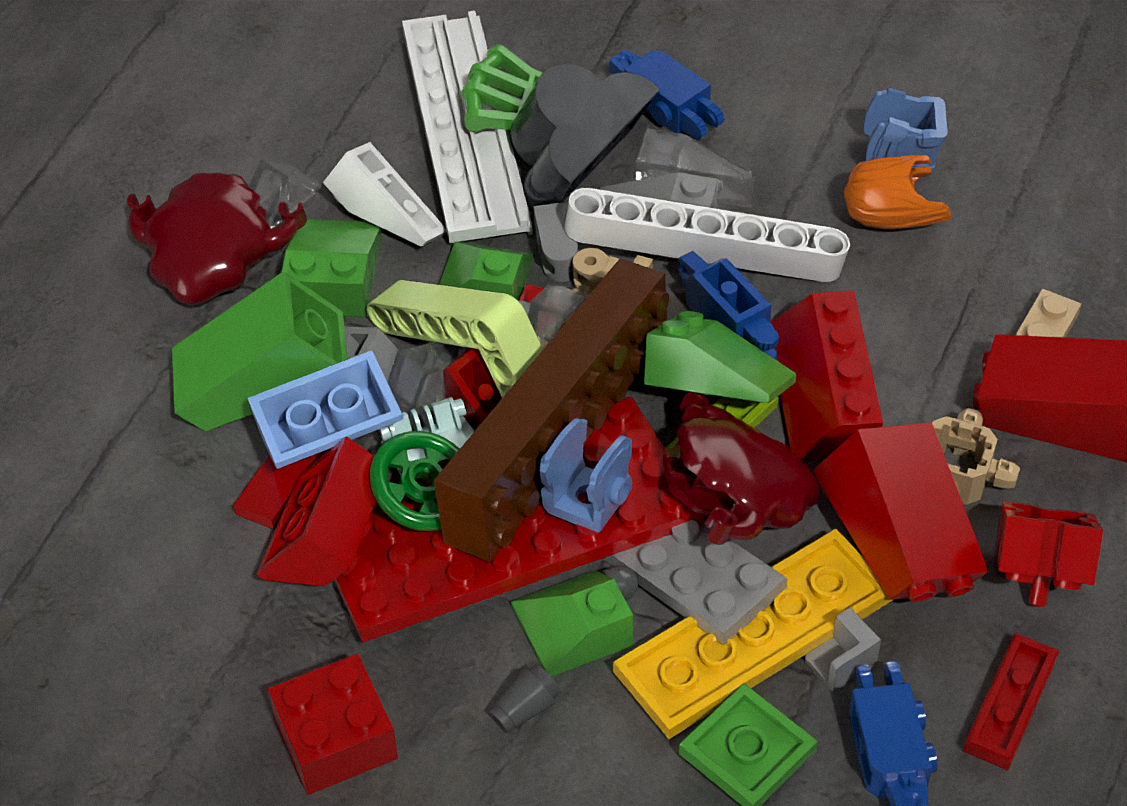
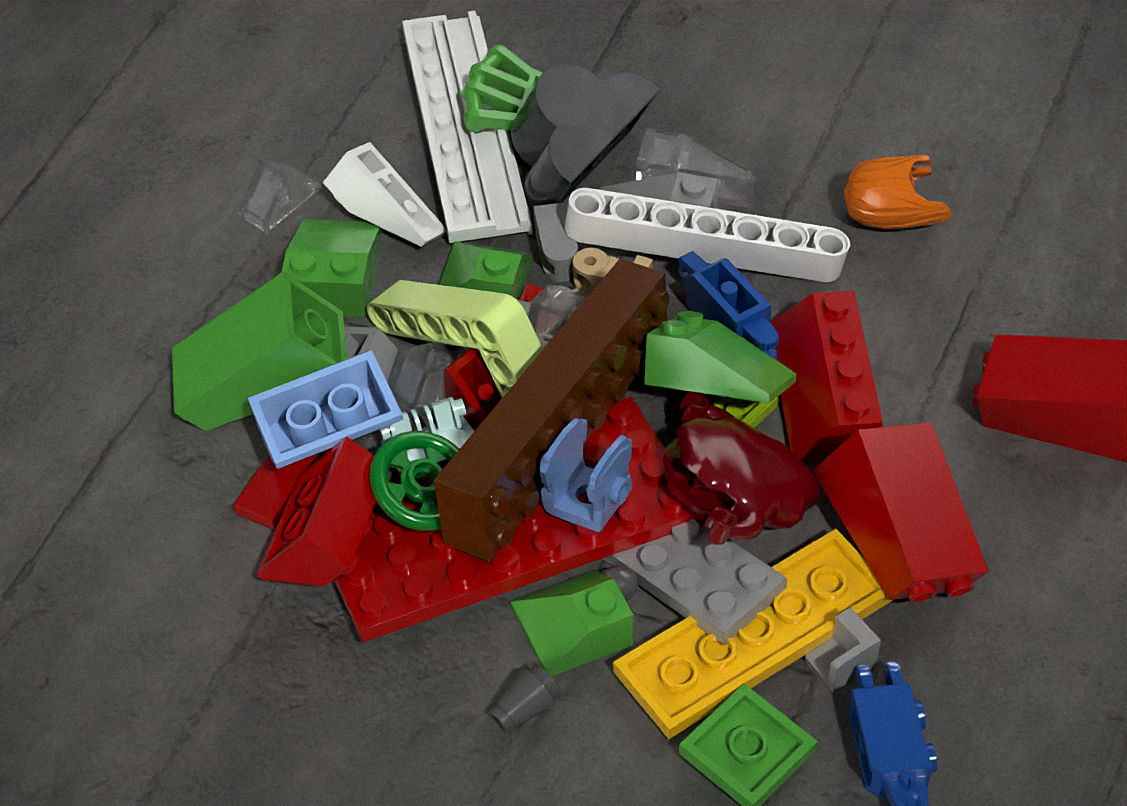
(208, 234): dark red piece -> none
(333, 723): red brick -> none
(683, 96): blue hinge -> none
(905, 126): medium blue piece -> none
(969, 437): tan piece -> none
(1011, 701): red tile -> none
(1047, 544): red brick -> none
(1050, 316): tan plate -> none

